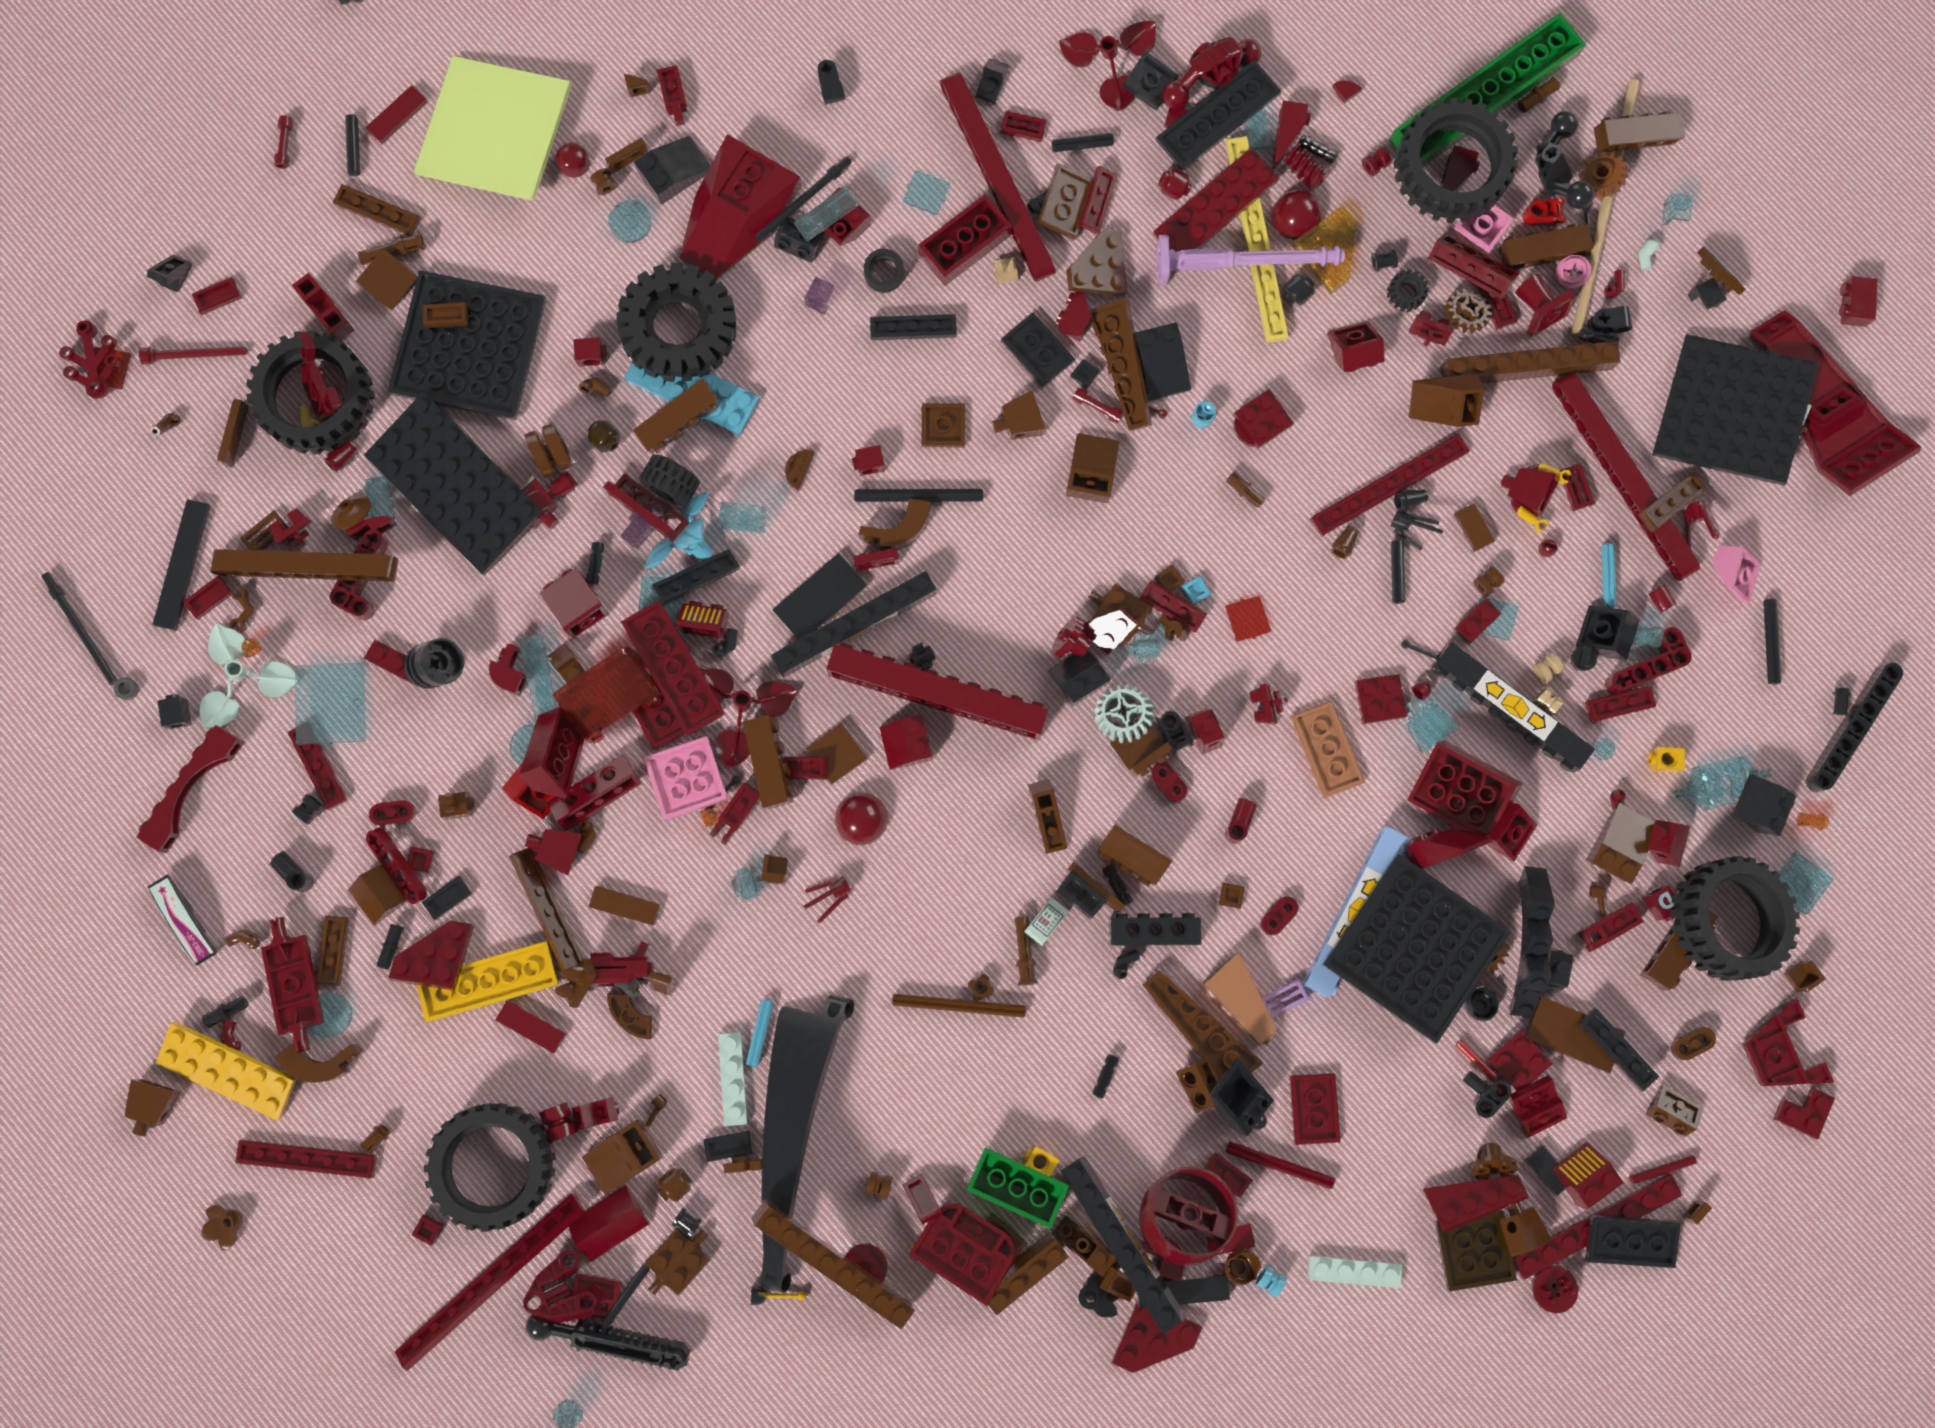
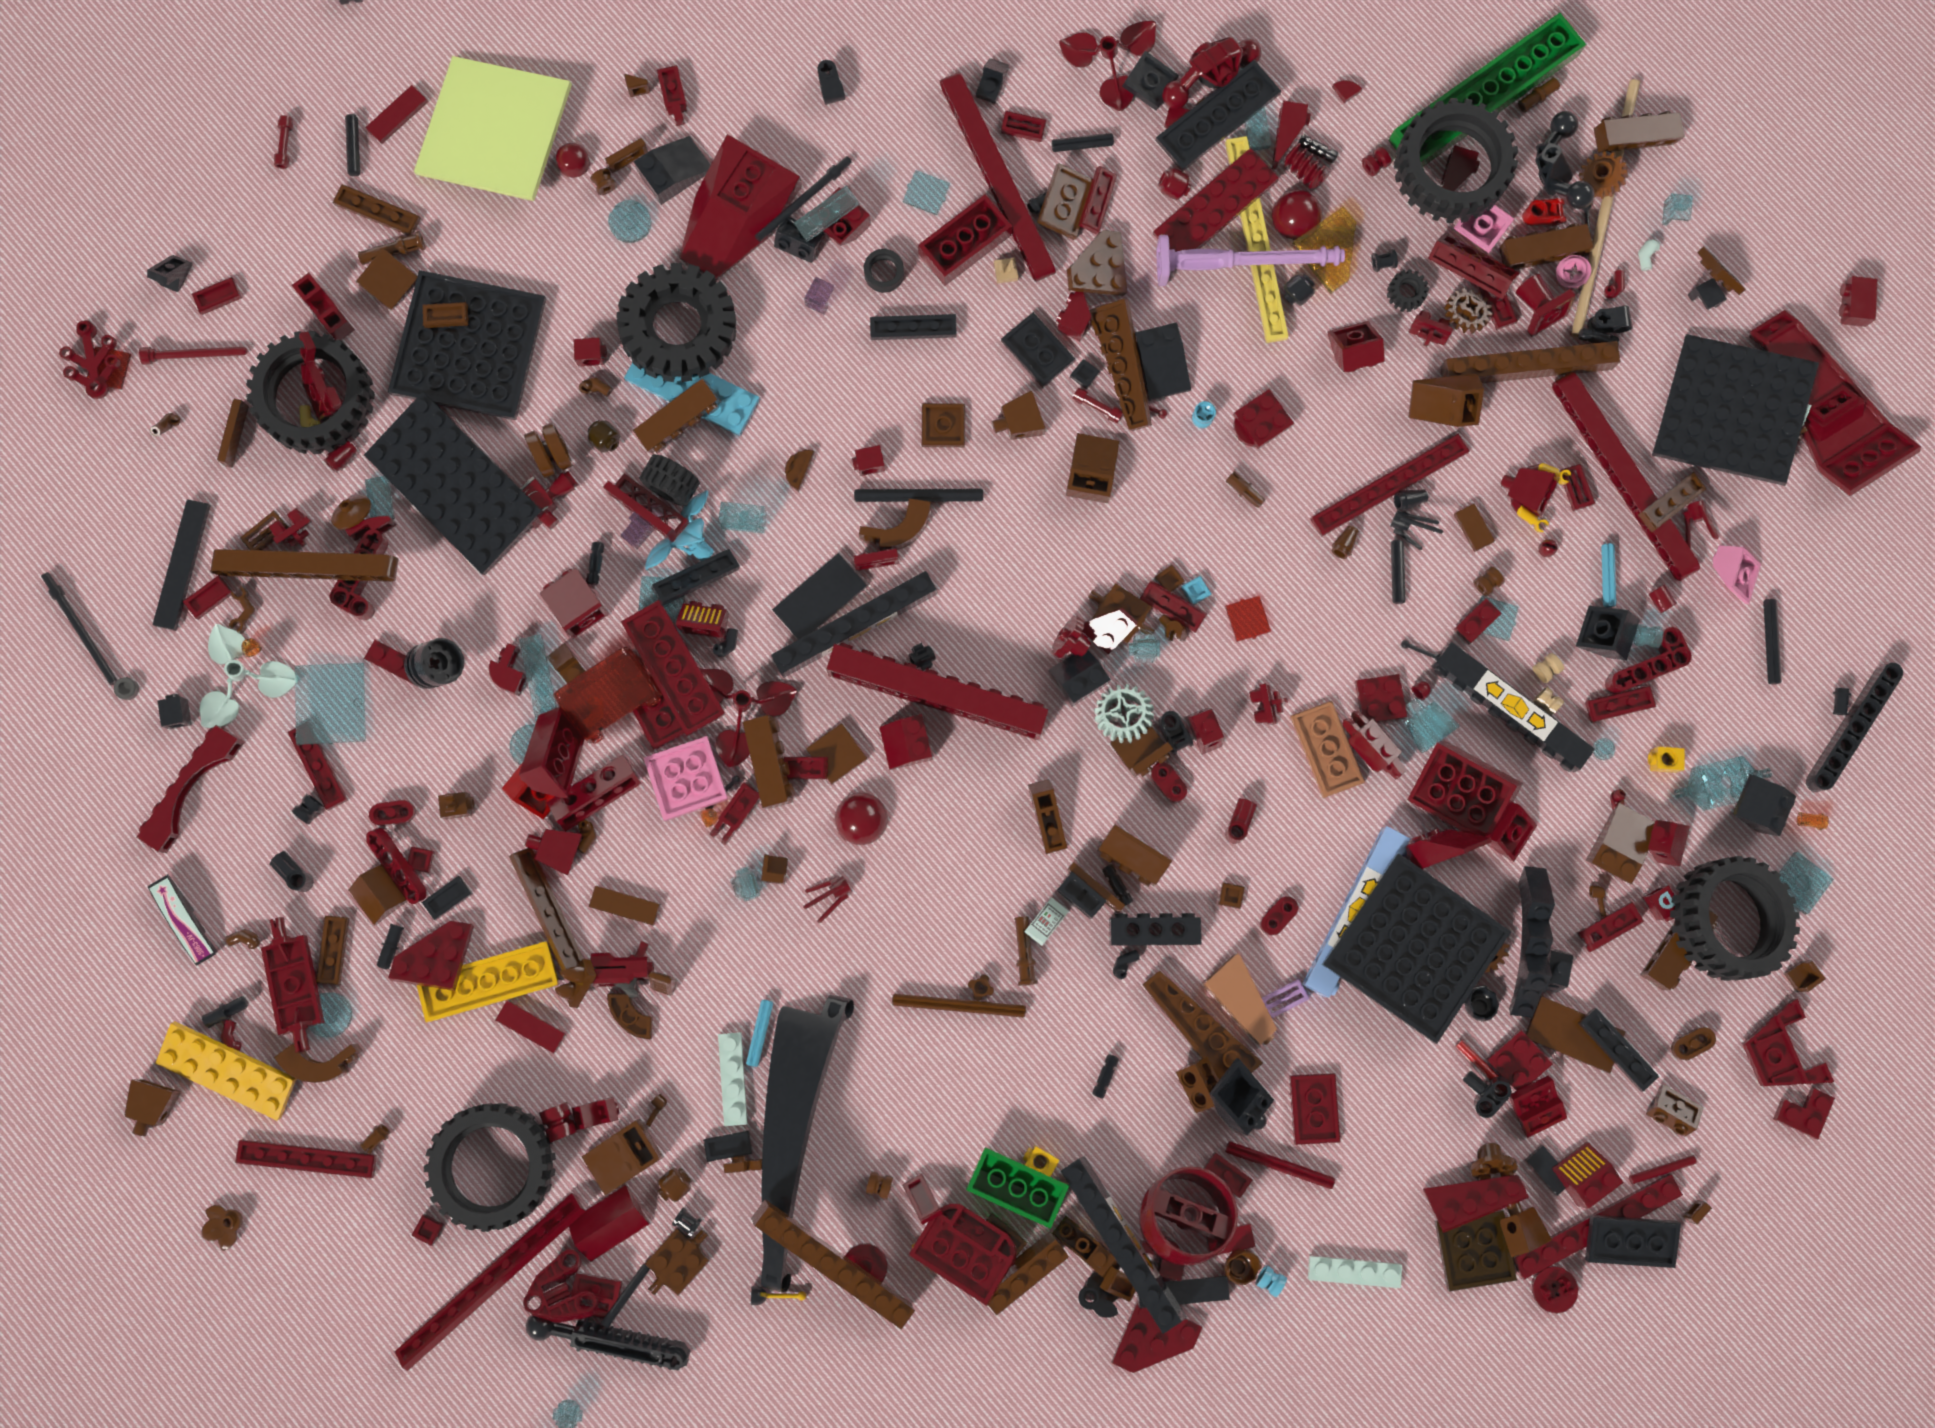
(1373, 745): none -> dark red hinge
(1583, 658): black piece -> none

